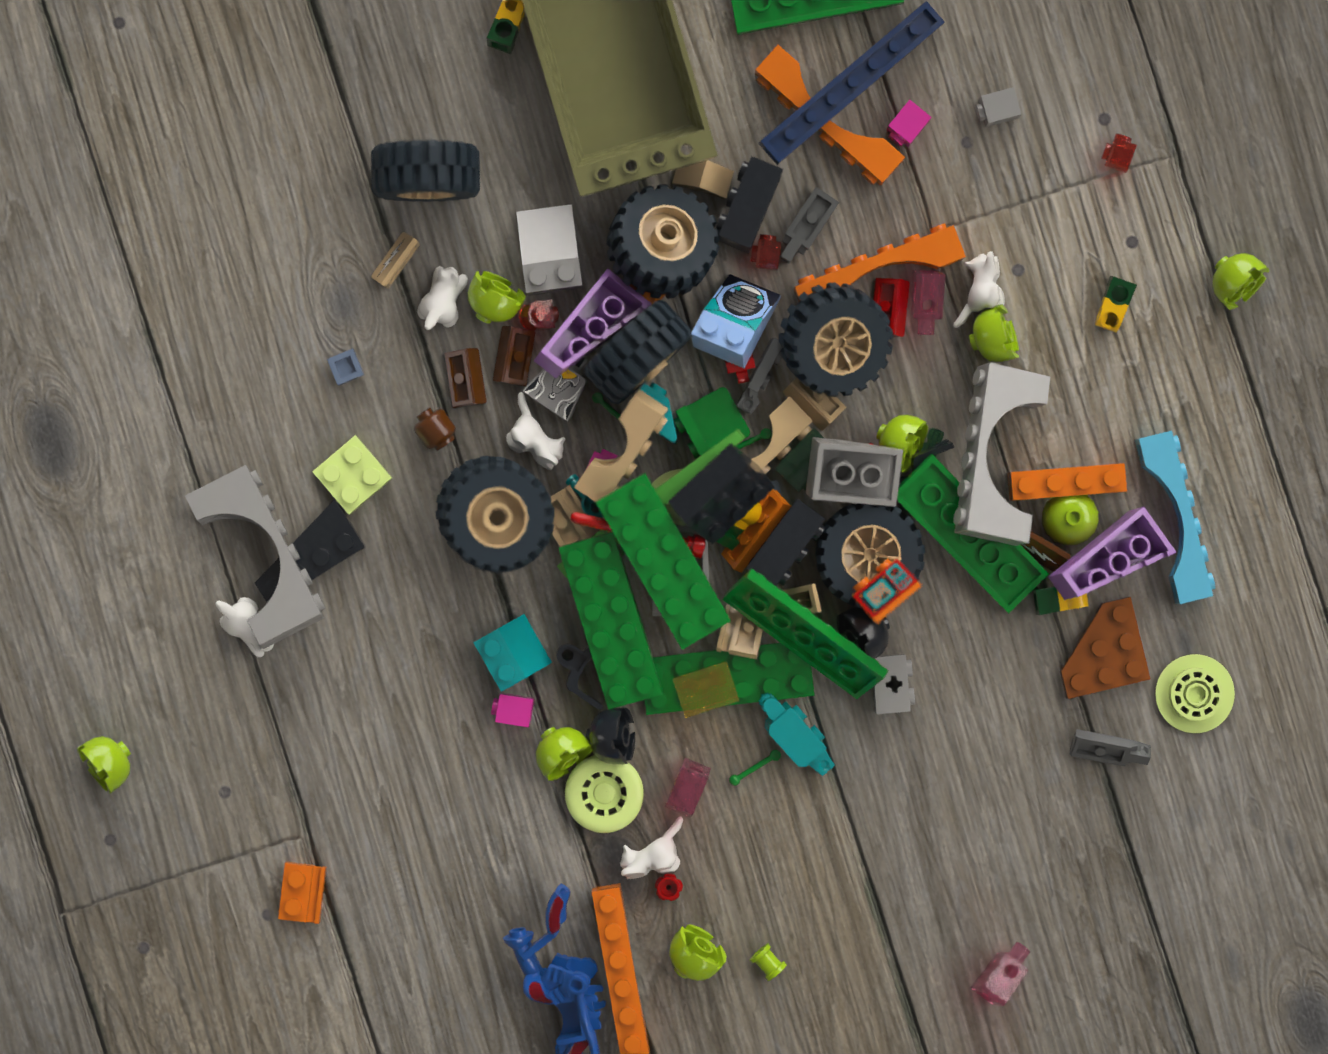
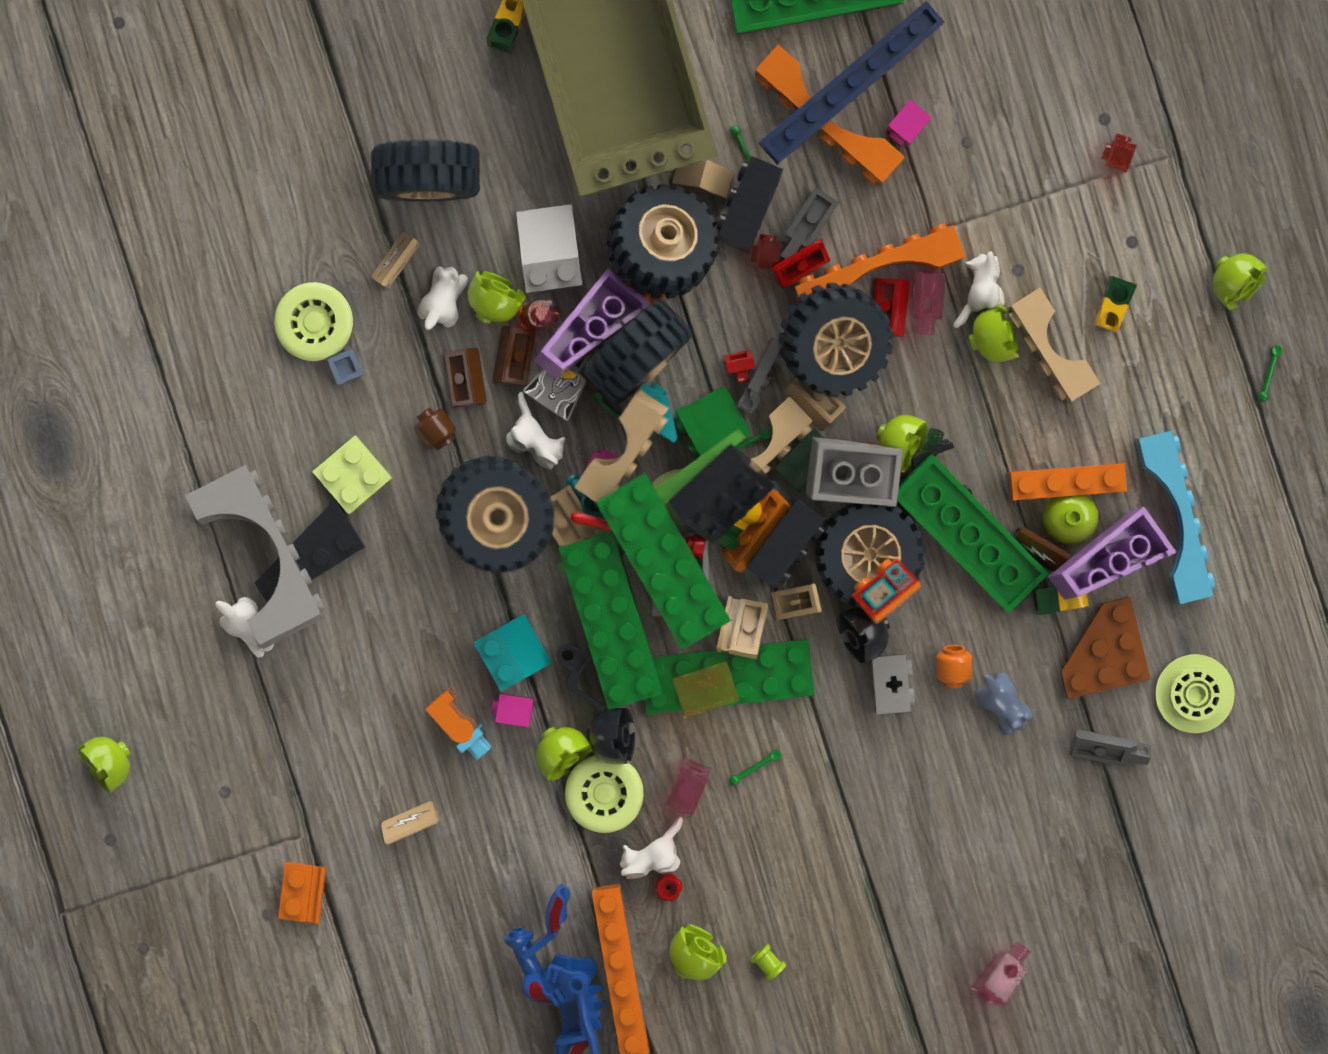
(313, 321): none -> yellowish green wheel
(409, 822): none -> tan slope
(458, 725): none -> orange hips
(734, 320): light blue slope -> none
(735, 131): none -> green hinge
(794, 736): teal hinge -> none
(800, 264): none -> red slope
(804, 634): green plate -> none
(954, 666): none -> orange head
(981, 507): light grey arch -> none
(998, 107): light grey brick -> none
(1001, 699): none -> sand blue animal
(1033, 316): none -> tan arch
(1275, 352): none -> green hinge

